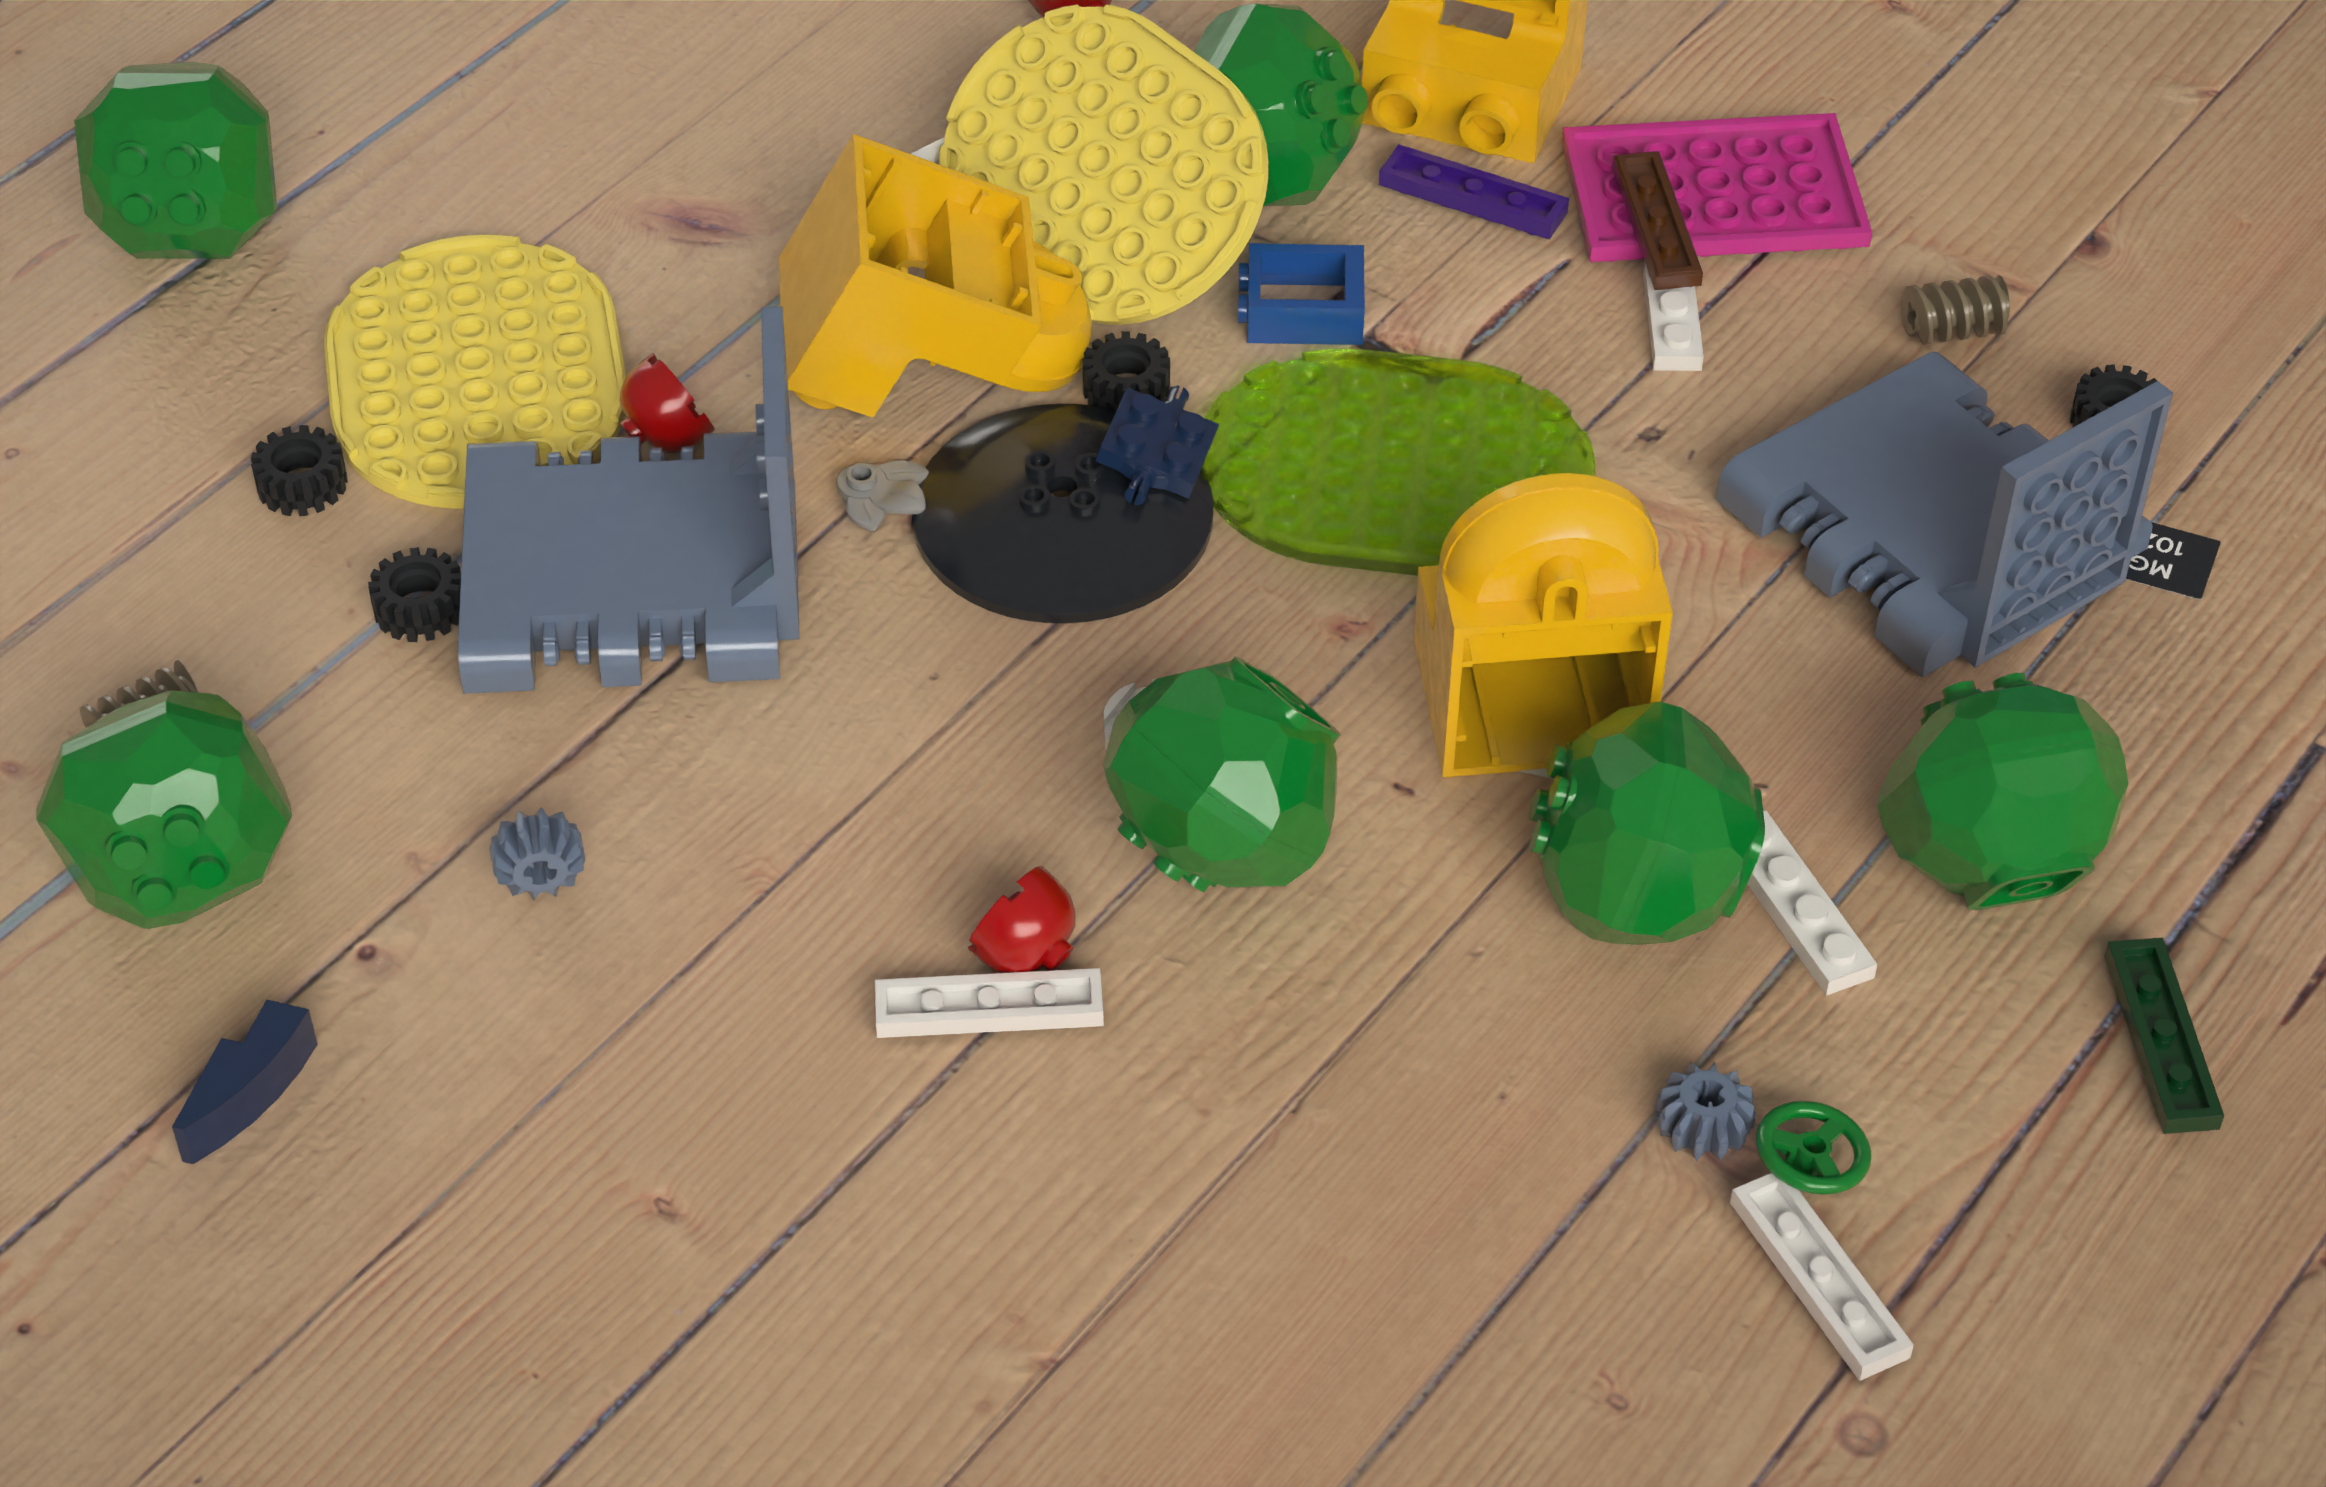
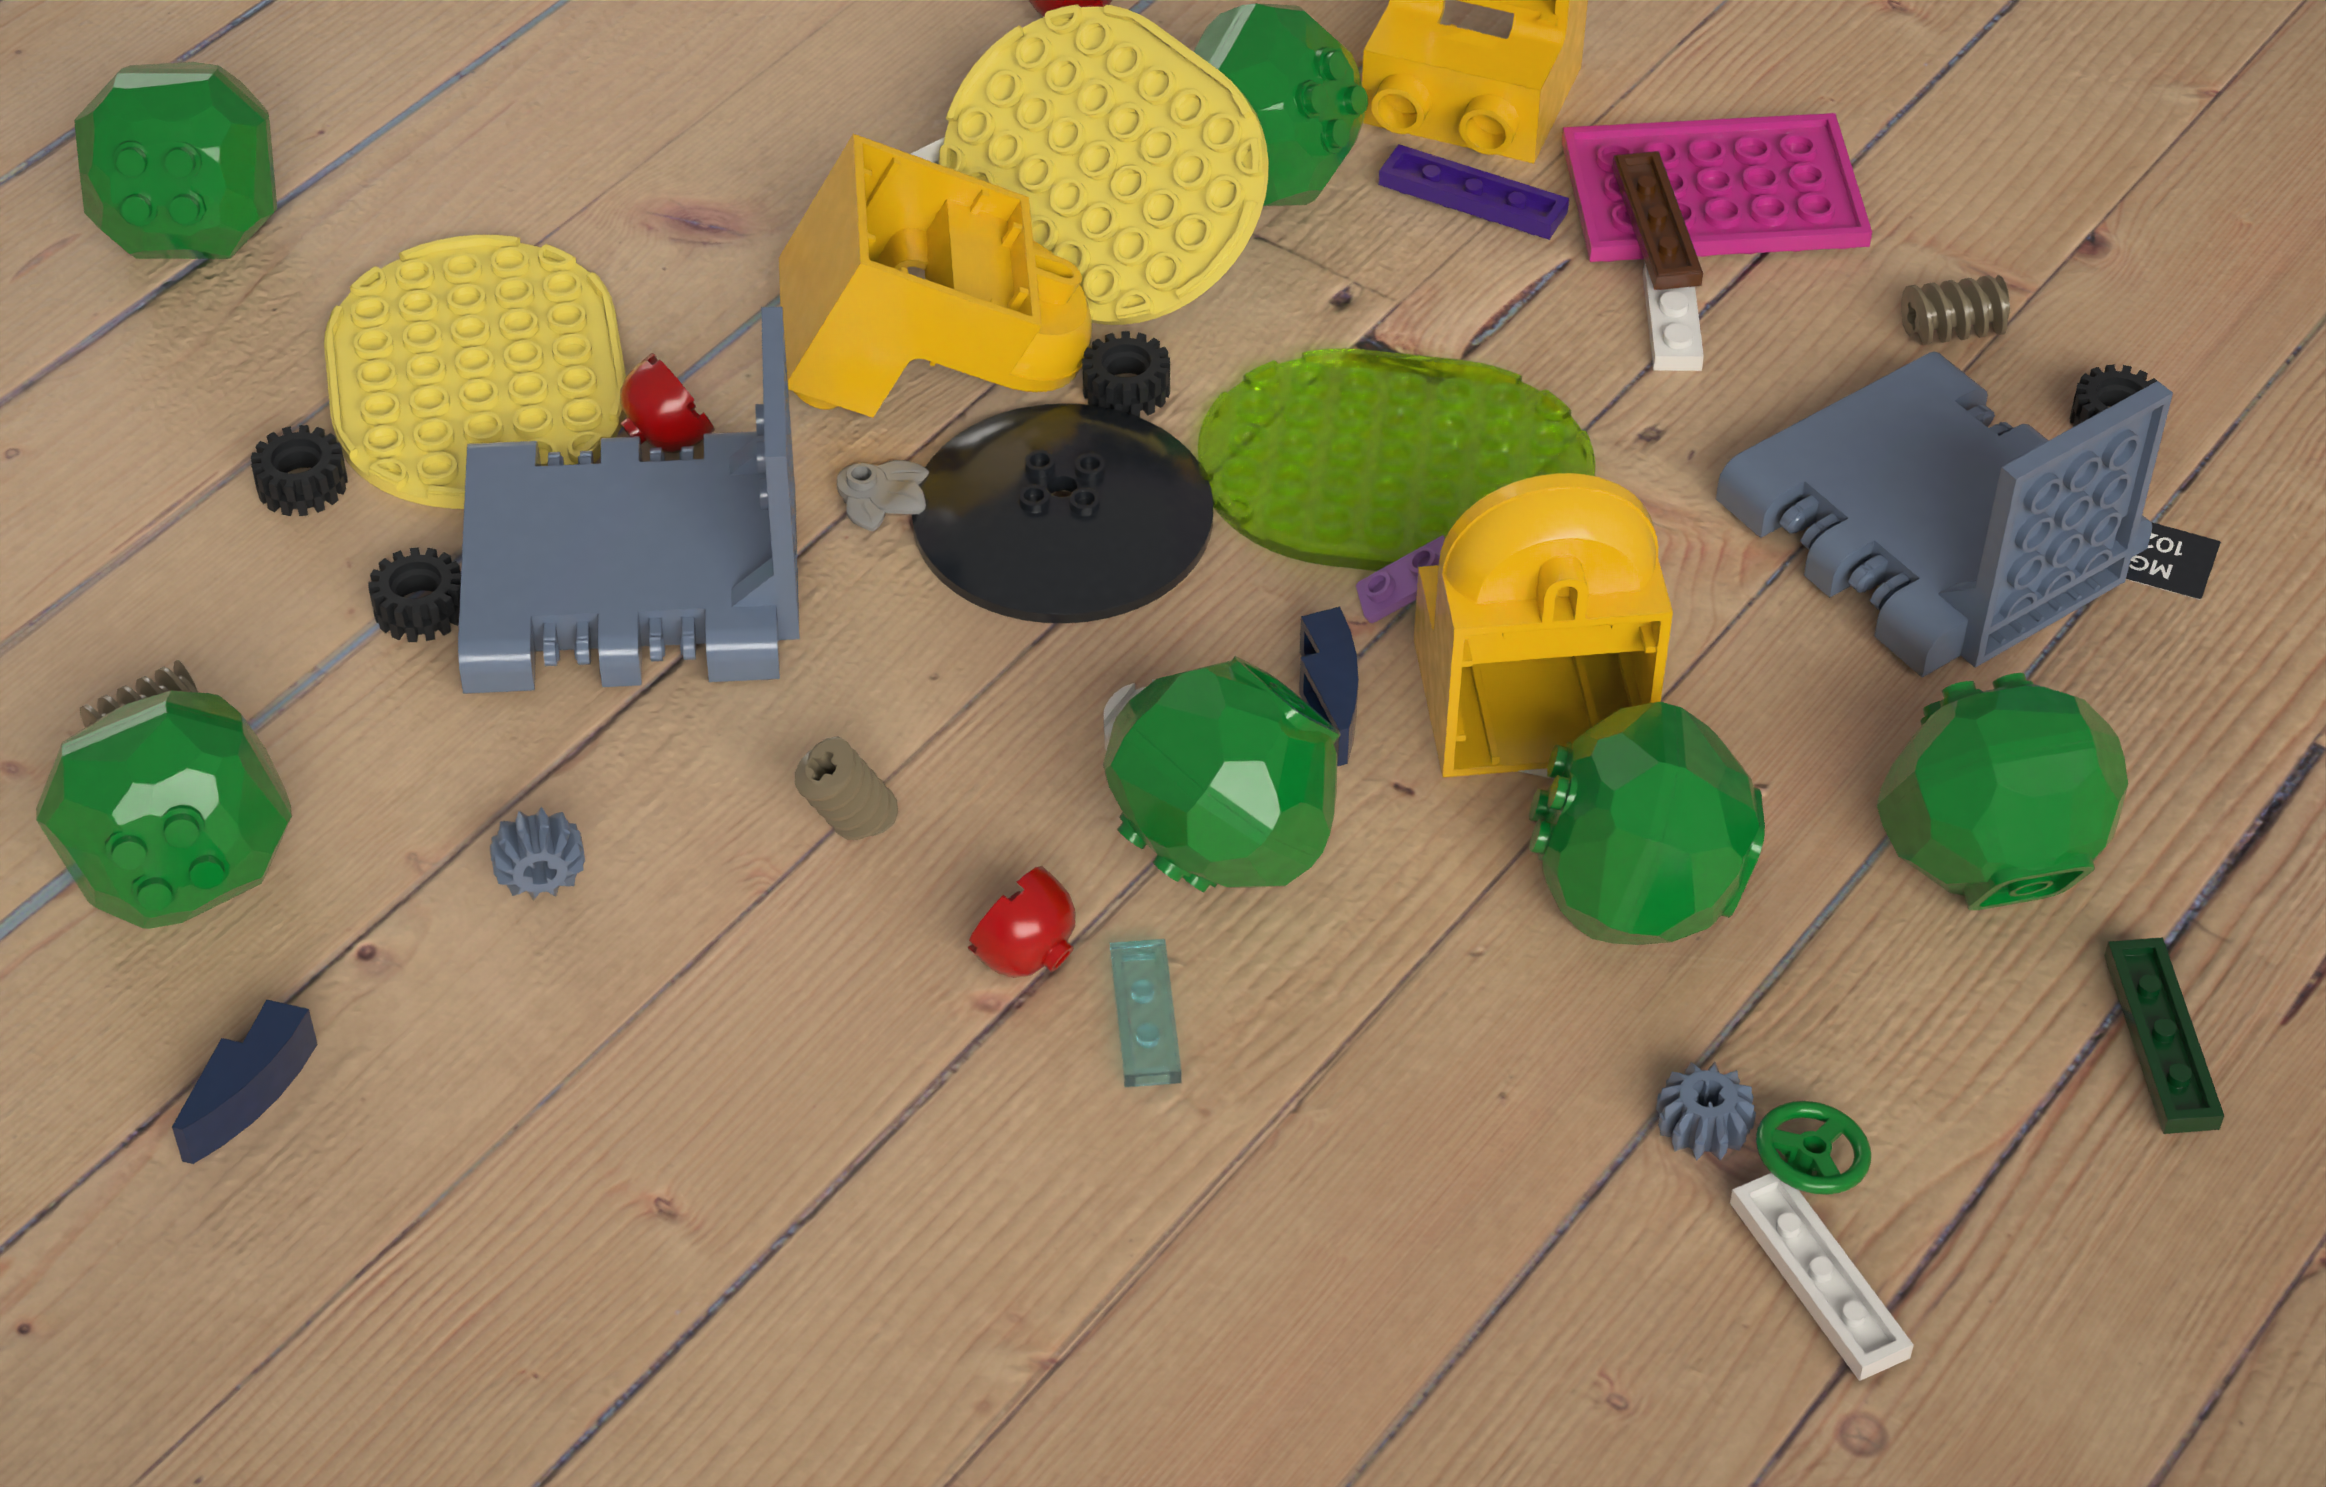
(845, 790): none -> dark tan piece
(988, 1003): white plate -> none
(1145, 1013): none -> clear light blue tile
(1157, 443): dark blue plate -> none
(1303, 320): blue window -> none
(1330, 674): none -> dark blue slope
(1397, 582): none -> medium lavender bracket
(1808, 915): white plate -> none

